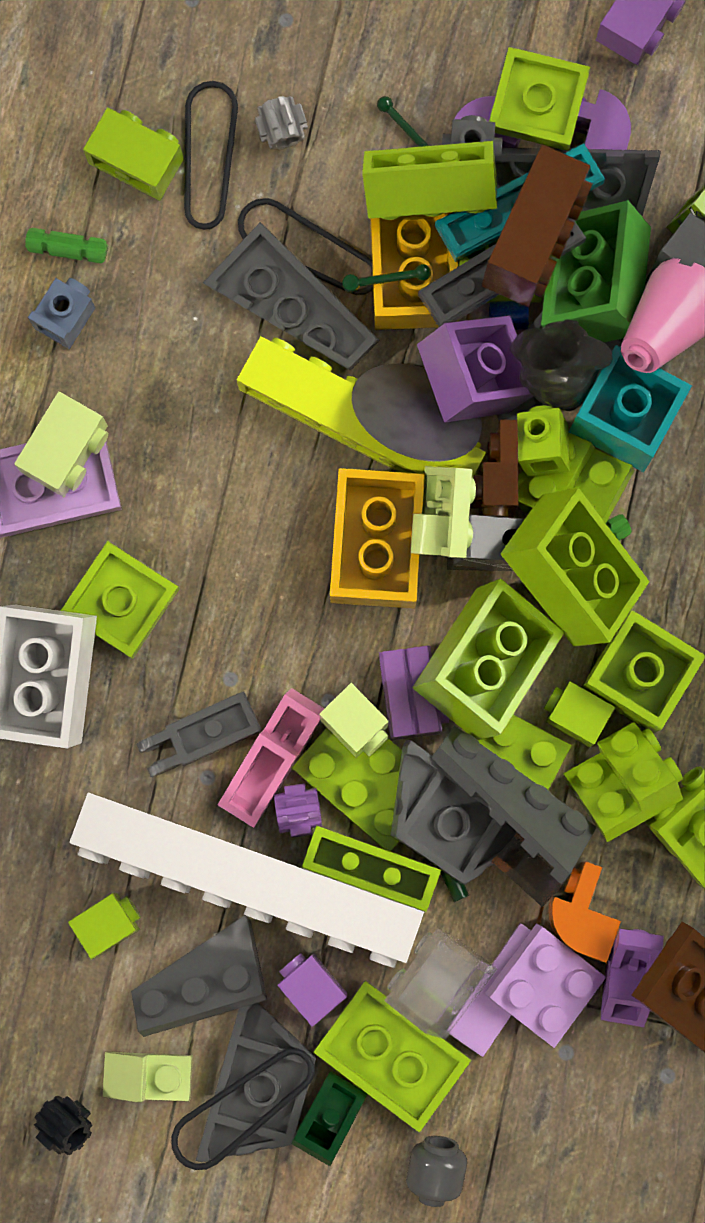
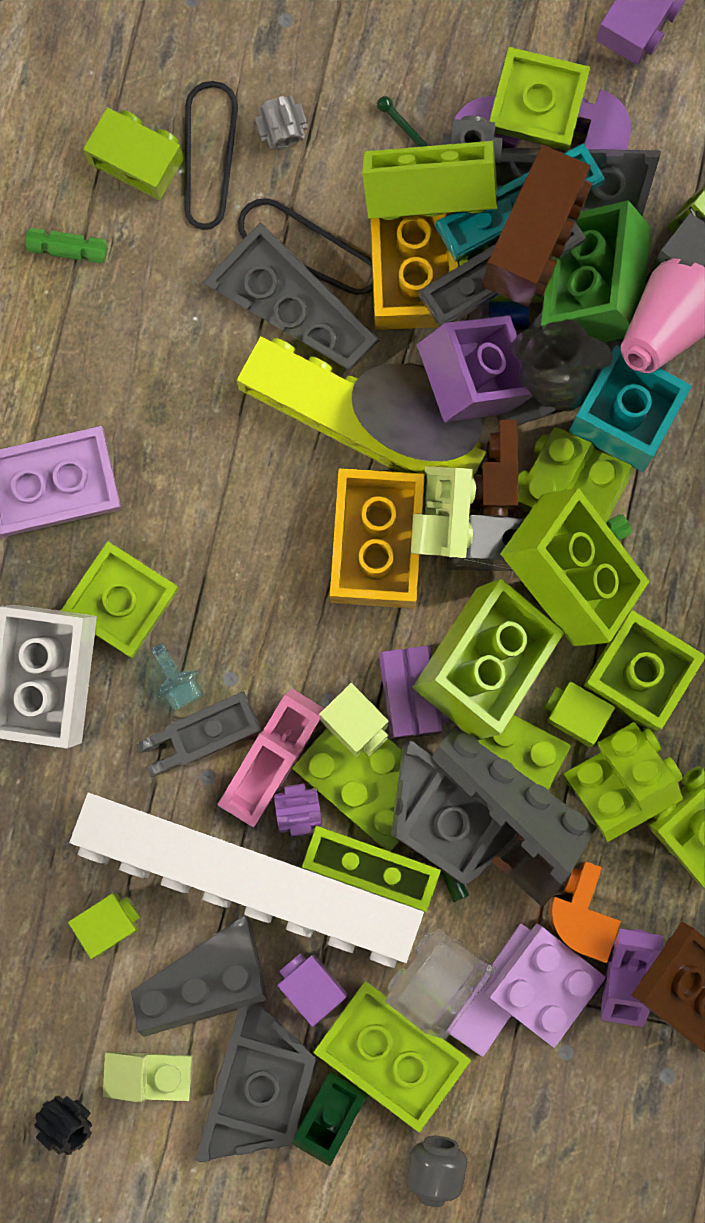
(62, 445): yellowish green brick -> none
(63, 325): sand blue brick -> none
(180, 686): none -> clear light blue piece
(204, 1166): black piece -> none
(352, 283): dark green hinge -> none
(543, 441): lime brick -> none

